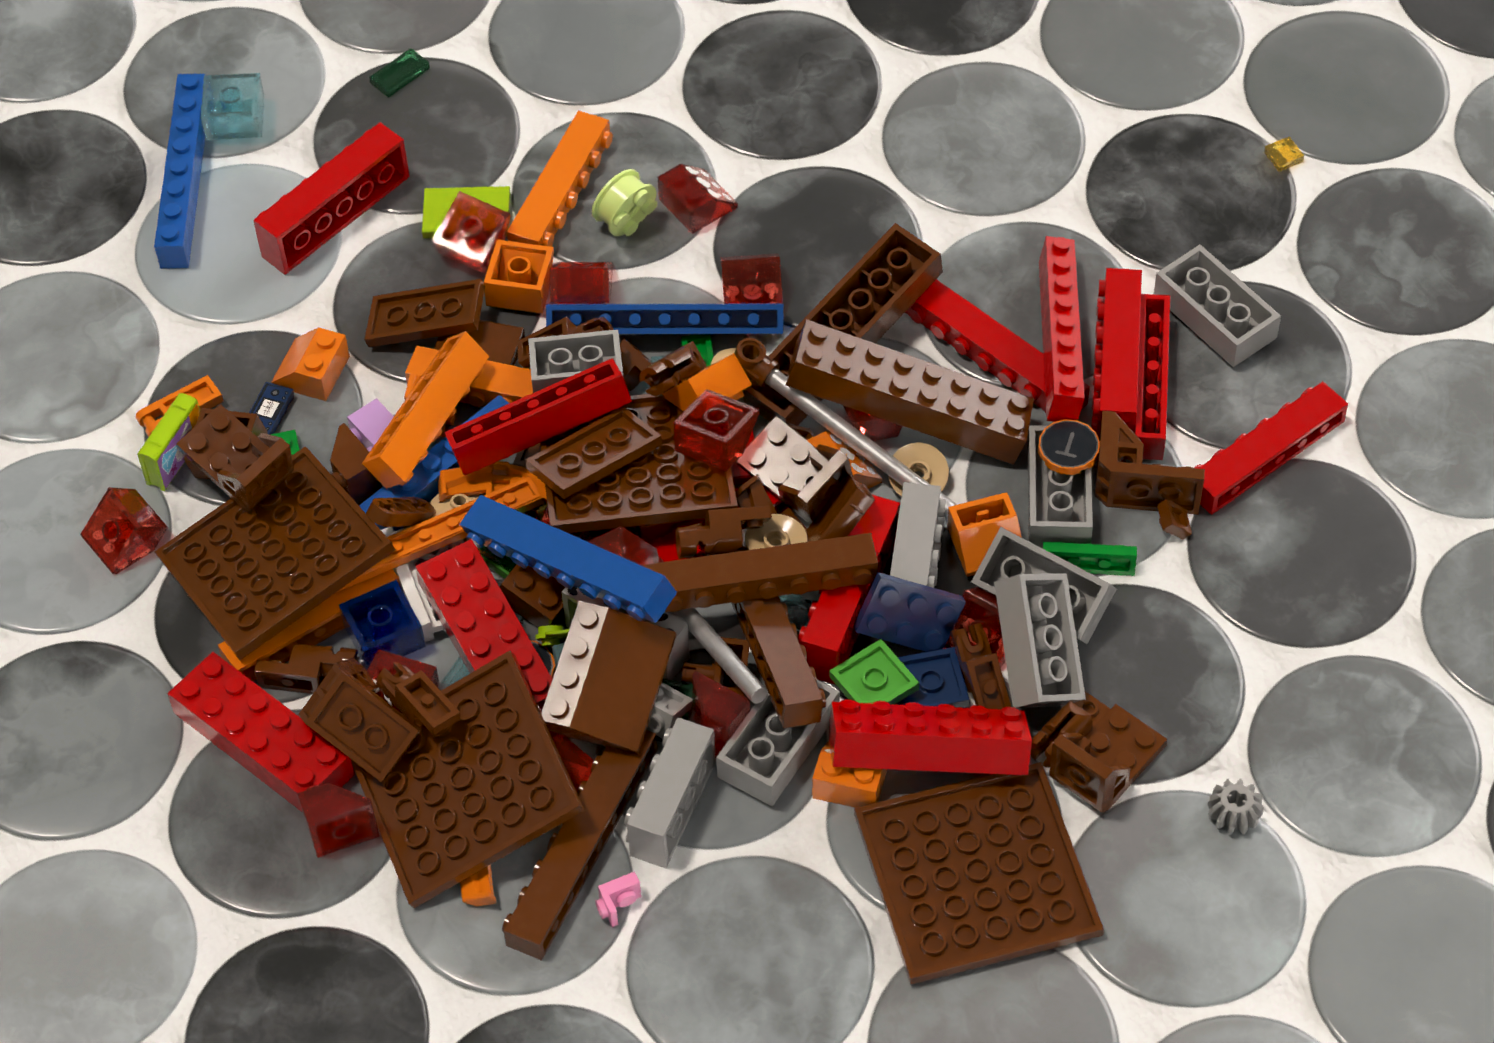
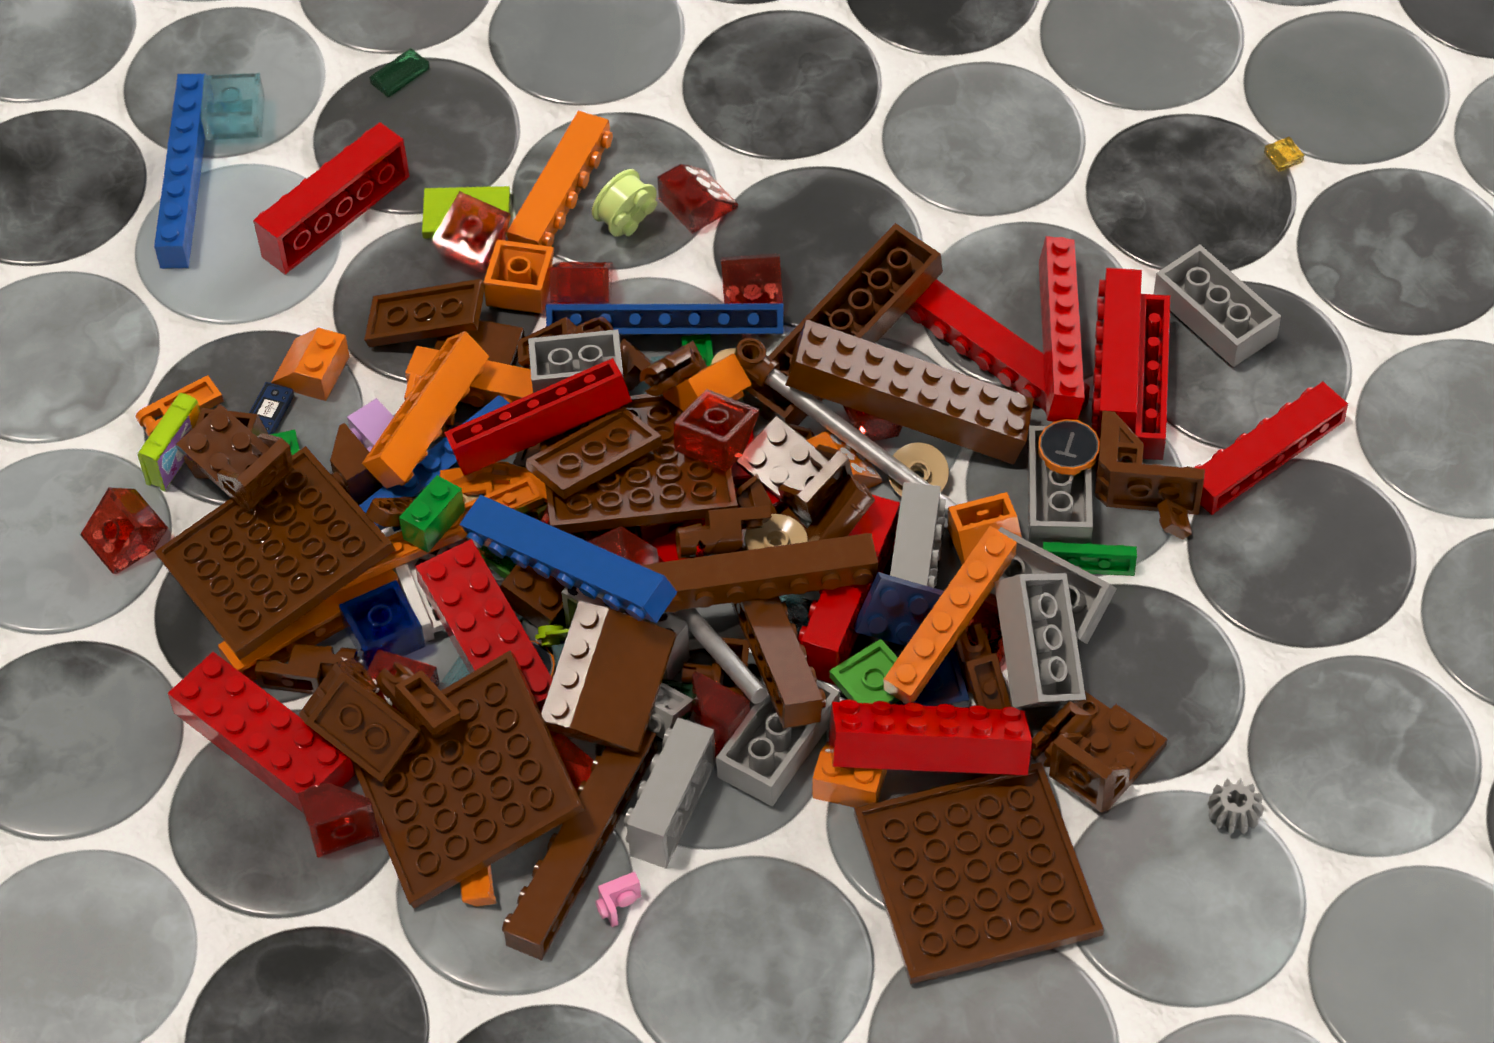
(432, 513): none -> green brick
(950, 616): none -> orange brick

